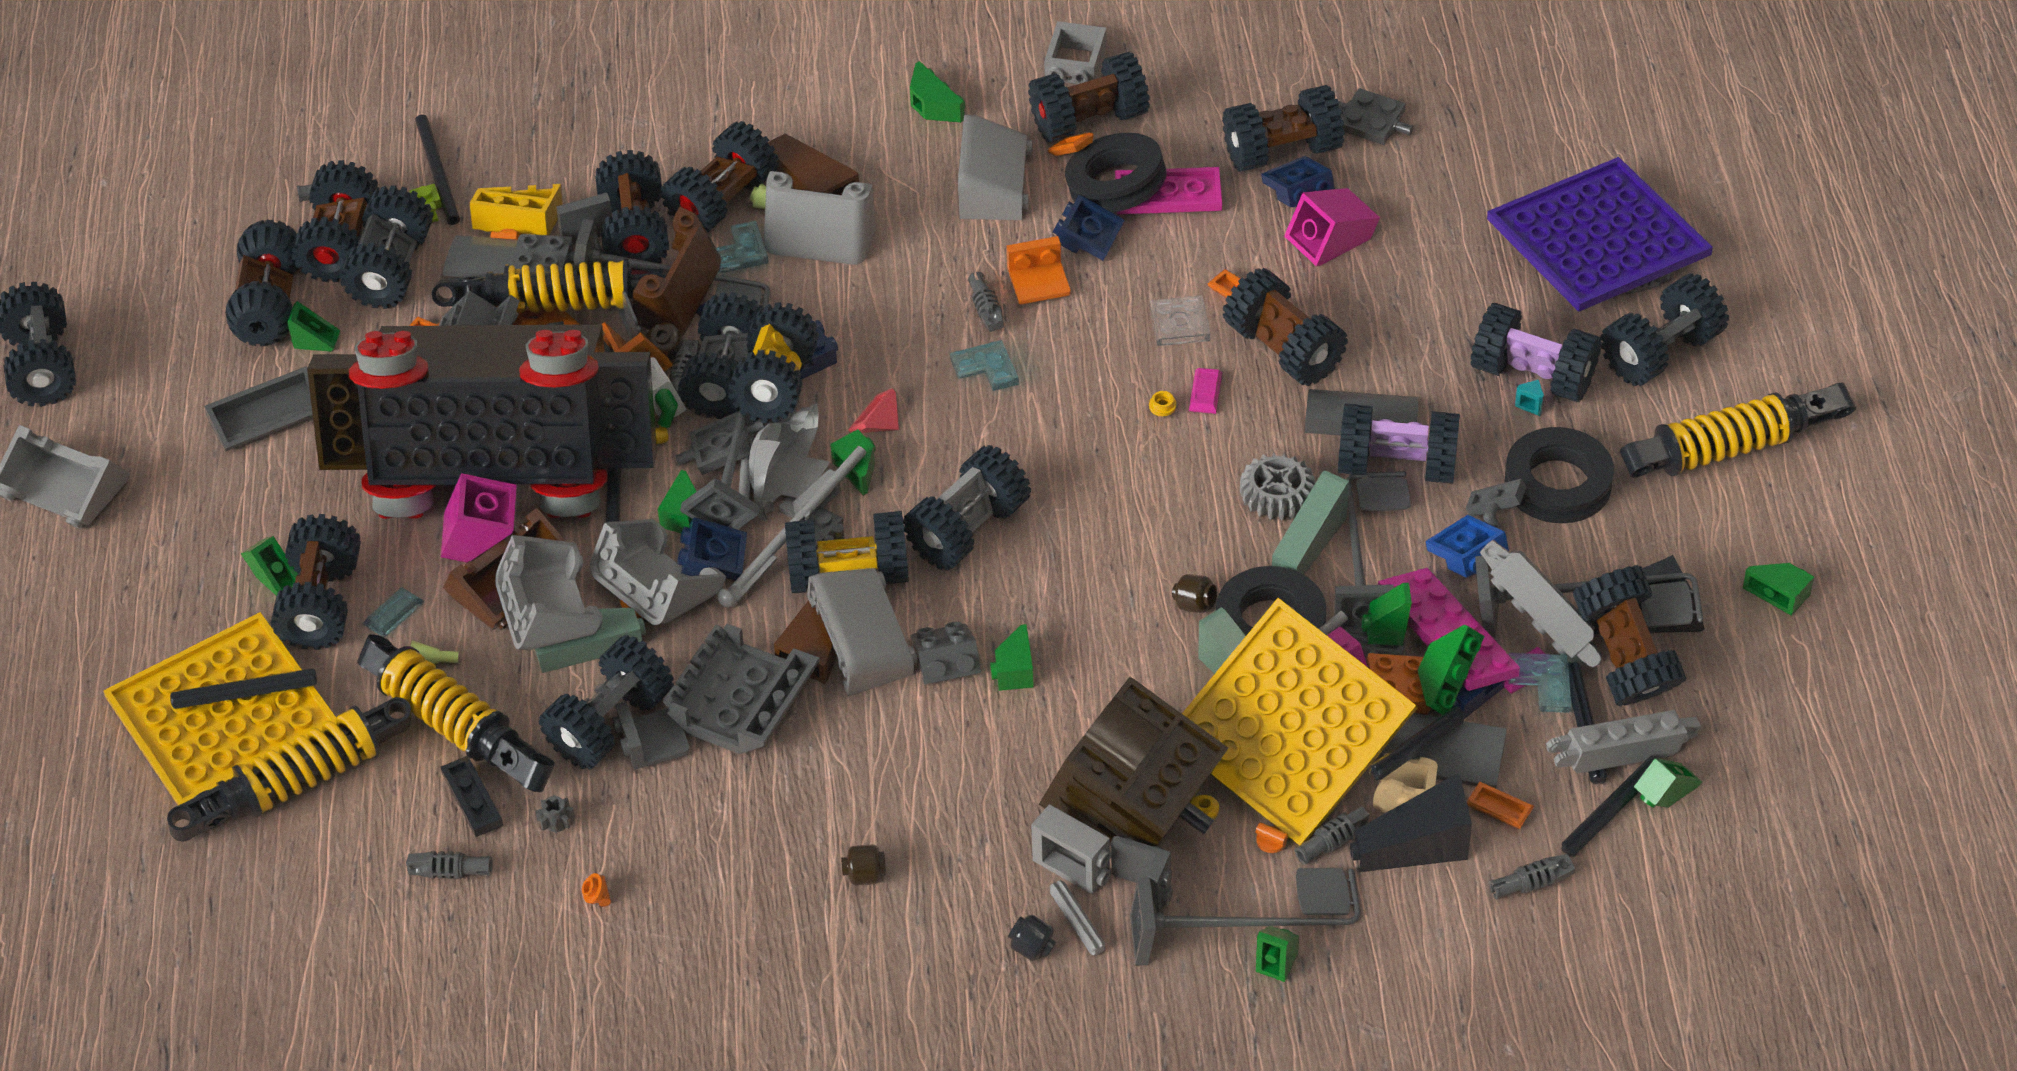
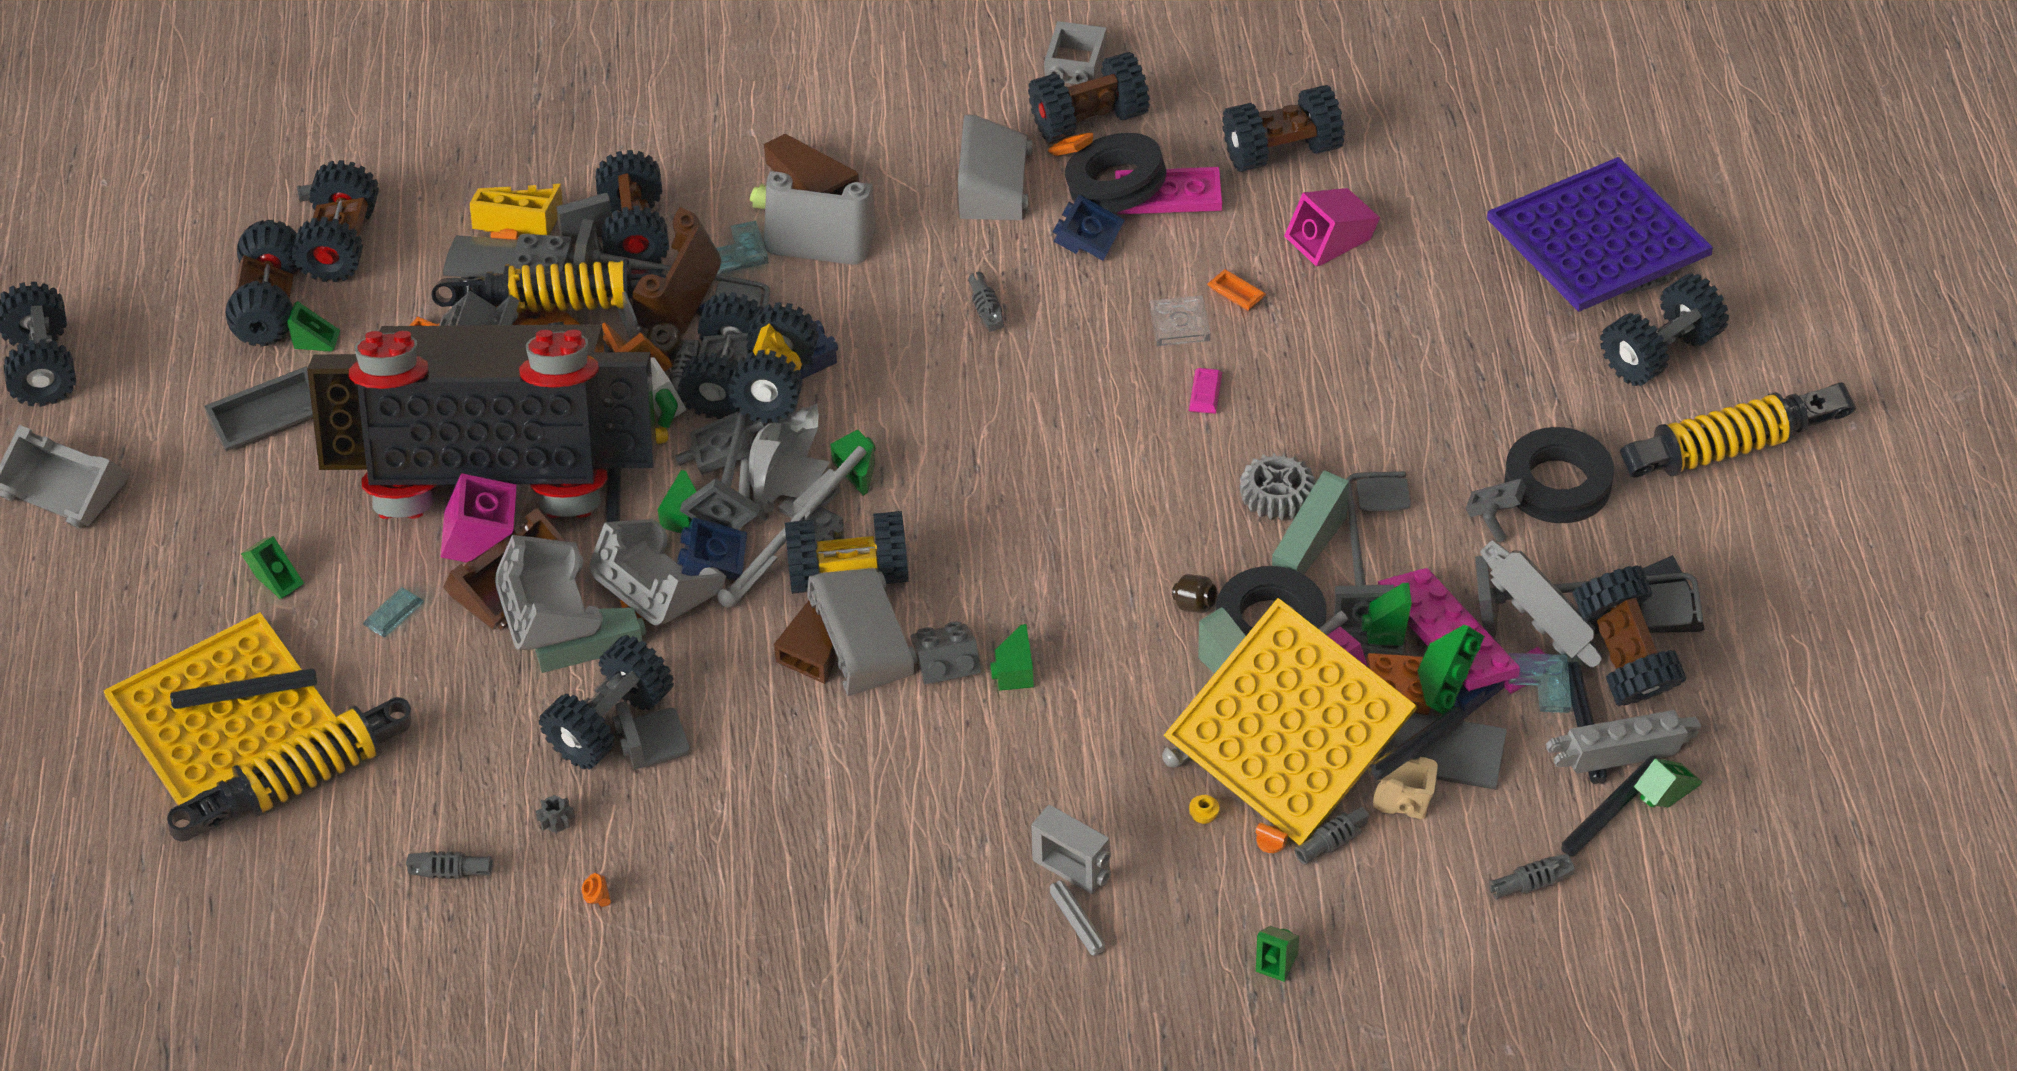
(309, 611): black plate -> none
(392, 230): black plate -> none
(432, 197): lime plate -> none
(434, 654): yellowish green cone -> none
(437, 169): black piece -> none
(454, 711): piece -> none
(471, 796): black plate -> none
(736, 691): dark grey slope -> none
(740, 161): black plate -> none
(864, 864): dark brown head -> none
(879, 414): coral slope -> none
(933, 97): green slope -> none
(944, 525): black plate -> none
(986, 359): clear light blue plate -> none
(1032, 937): black head -> none
(1037, 270): orange bracket -> none
(1137, 769): dark brown piece -> none
(1138, 860): dark grey bracket -> none
(1162, 403): yellow plate -> none
(1298, 177): dark blue plate -> none
(1305, 345): black plate -> none
(1318, 891): dark grey piece -> none
(1326, 409): dark grey slope -> none
(1373, 116): dark grey plate -> none
(1398, 442): black plate -> none
(1418, 832): black slope -> none
(1463, 542): blue plate -> none
(1499, 805): orange tile -> none
(1530, 397): teal slope -> none
(1567, 364): black plate -> none
(1779, 585): green slope -> none

